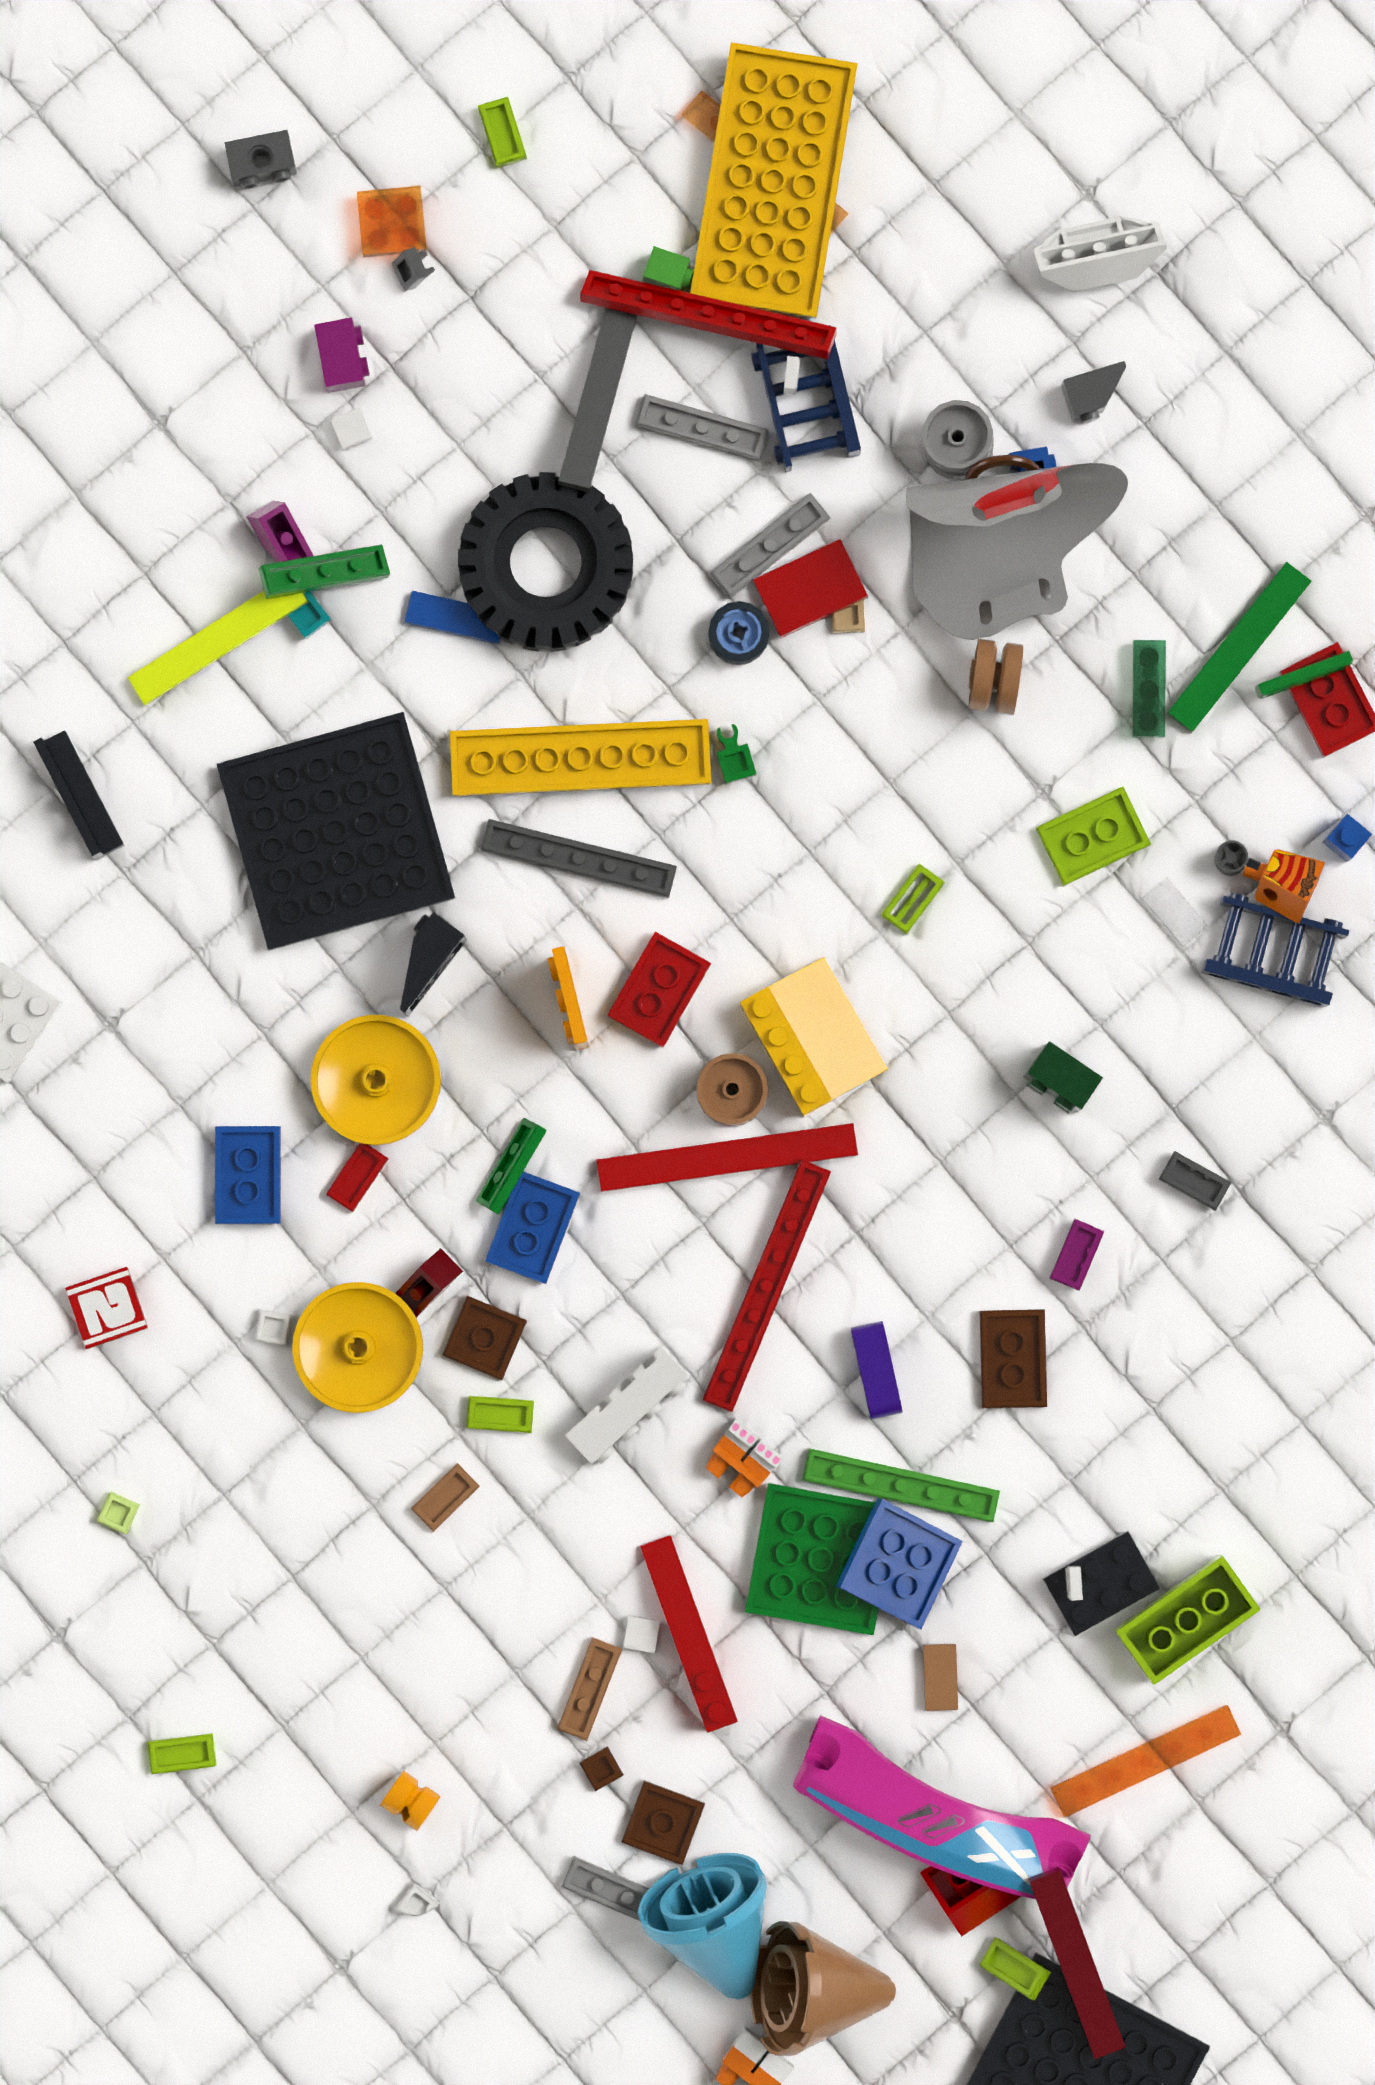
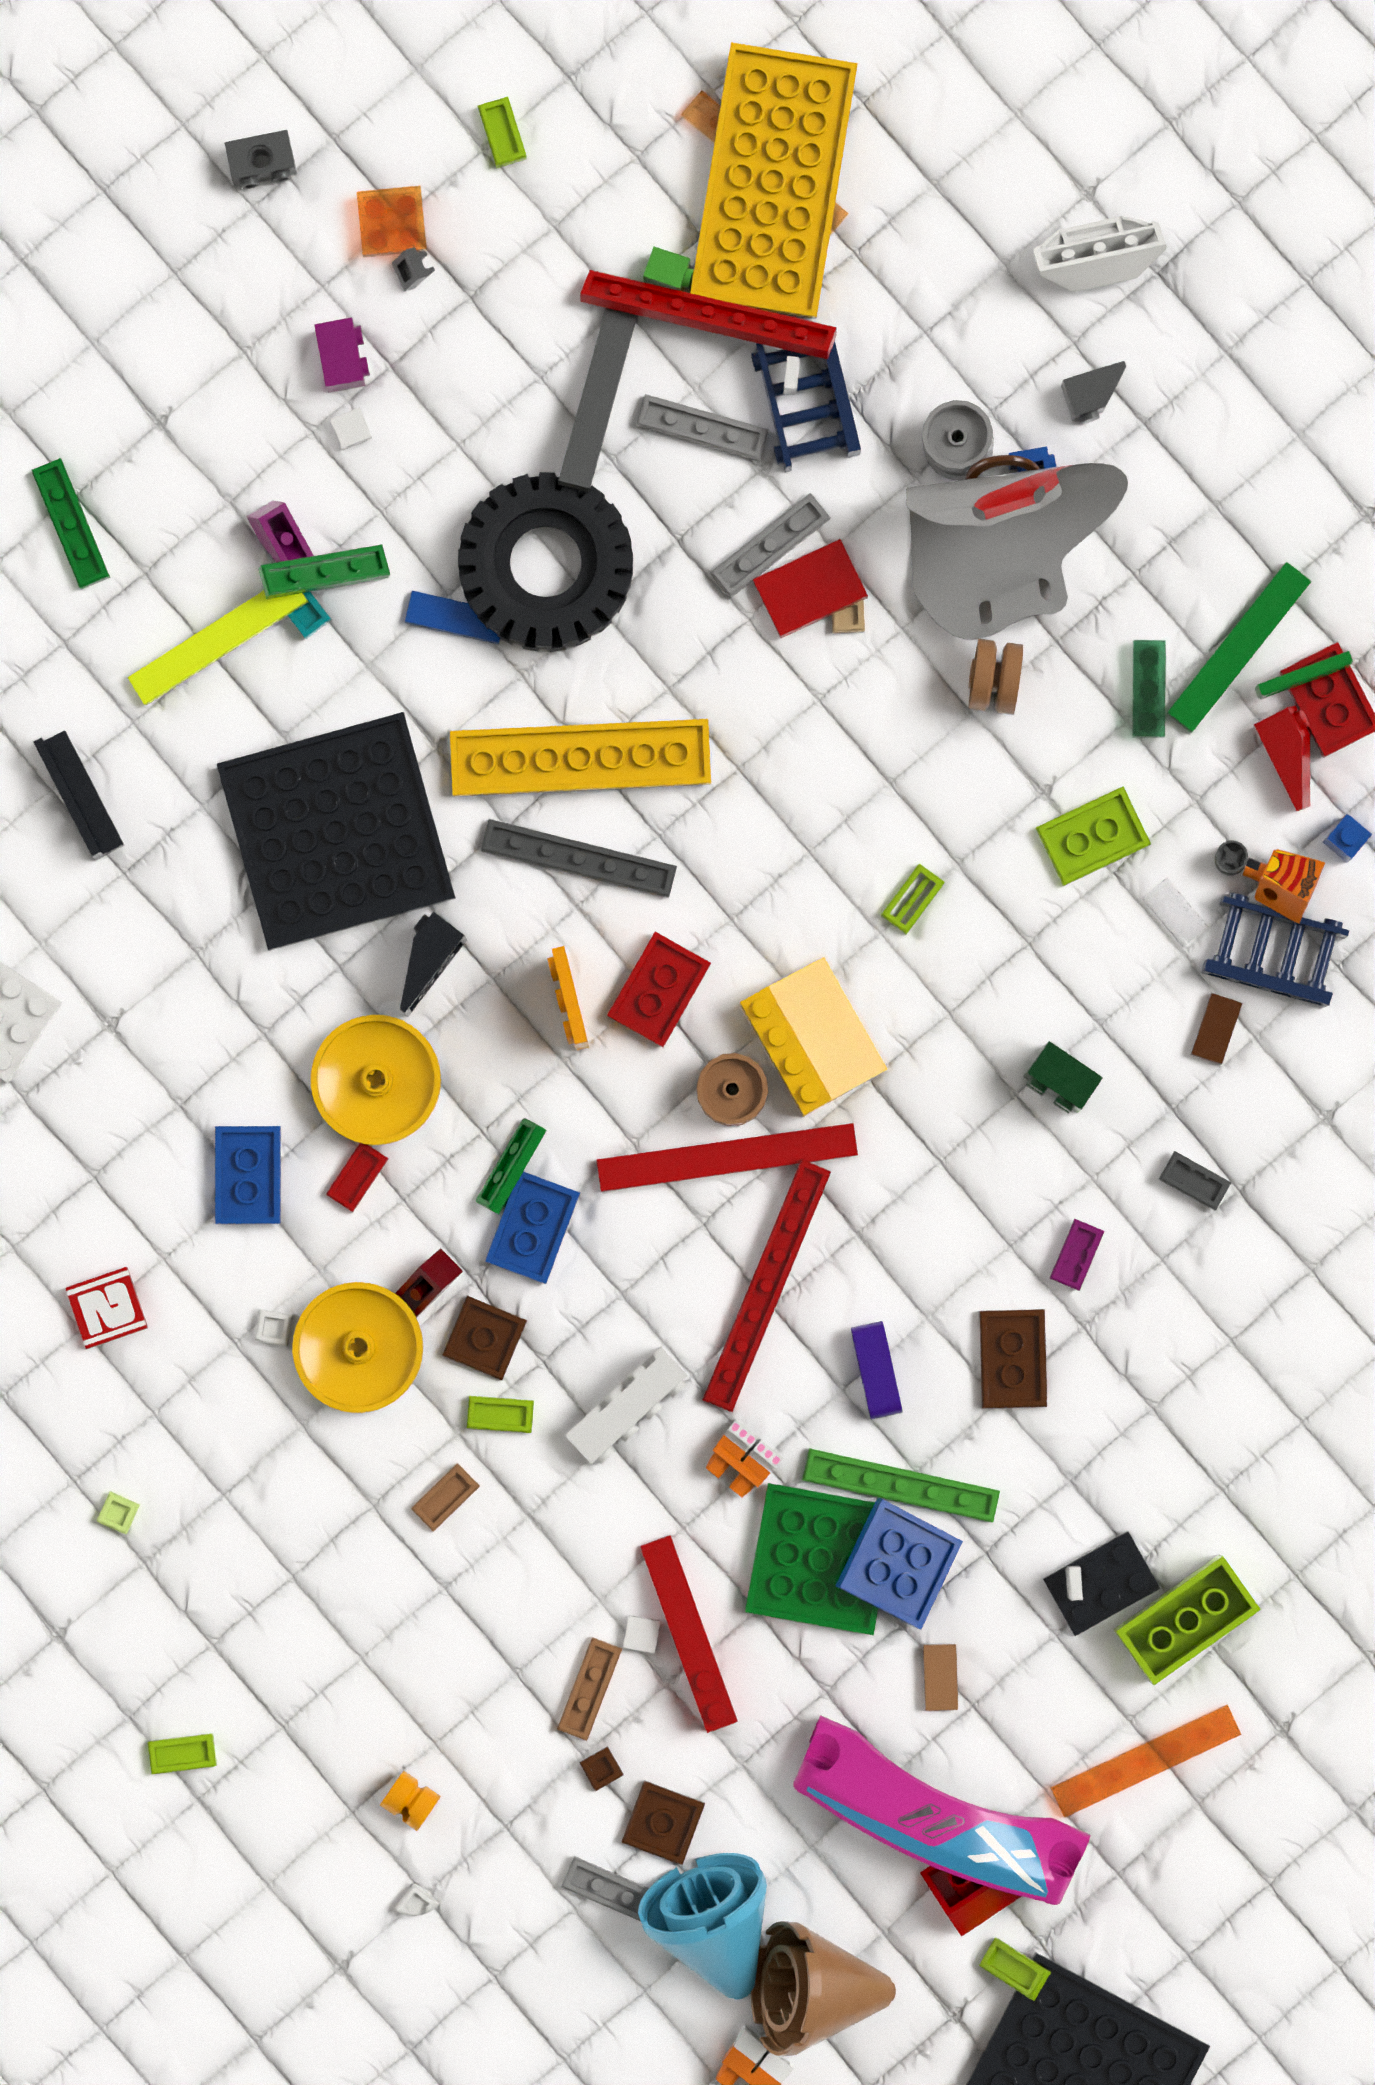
(70, 523): none -> green tile
(735, 760): green plate -> none
(742, 616): wheel -> none
(1076, 1962): dark red tile -> none
(1216, 1028): none -> reddish brown tile
(1288, 747): none -> red slope

